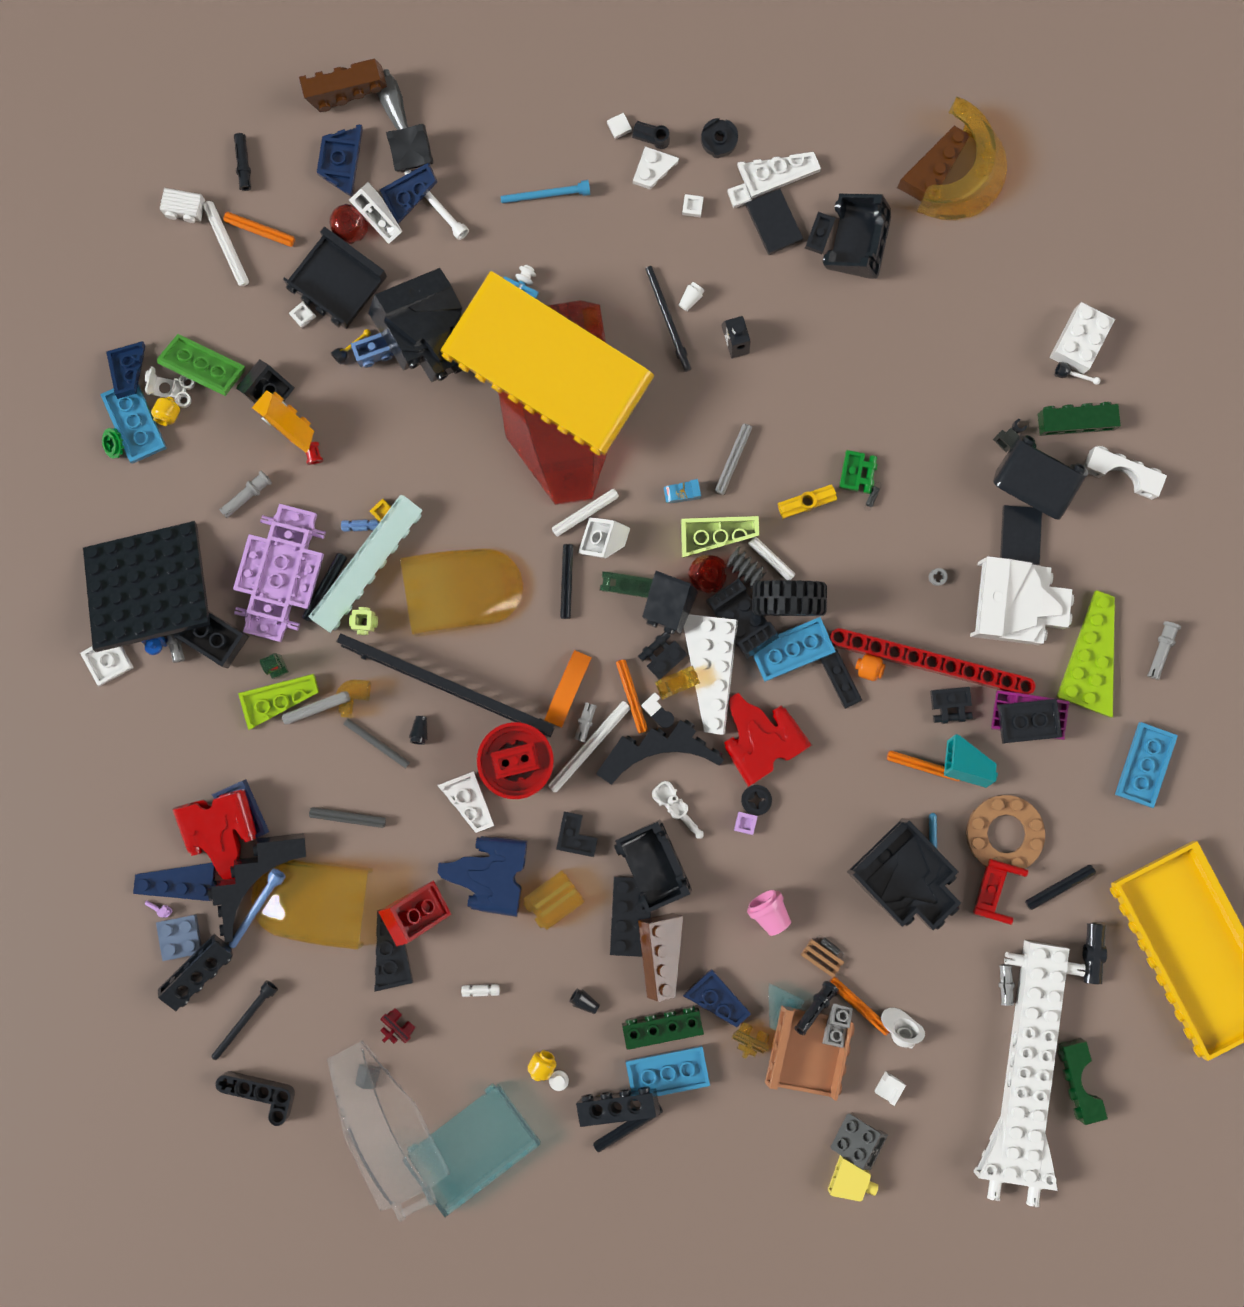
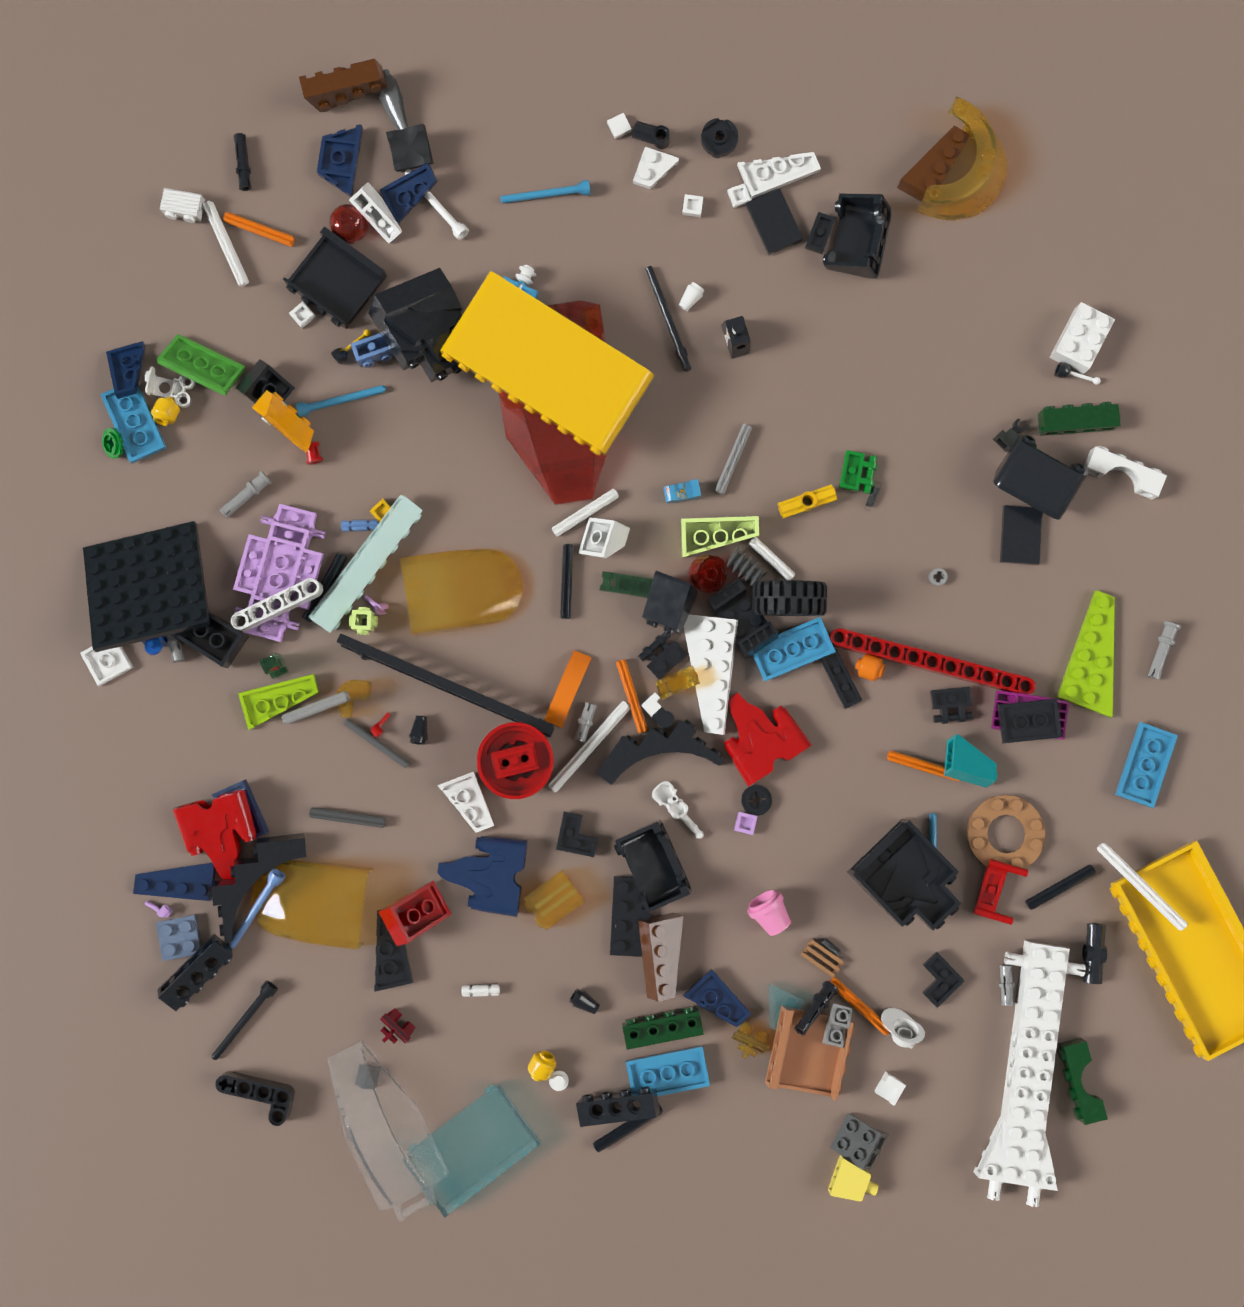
(267, 605): none -> white beam
(305, 408): none -> dark azure piece
(376, 729): none -> red hand
(378, 608): none -> lavender hand
(945, 981): none -> black plate
(1019, 602): white panel -> none
(1150, 894): none -> white axle

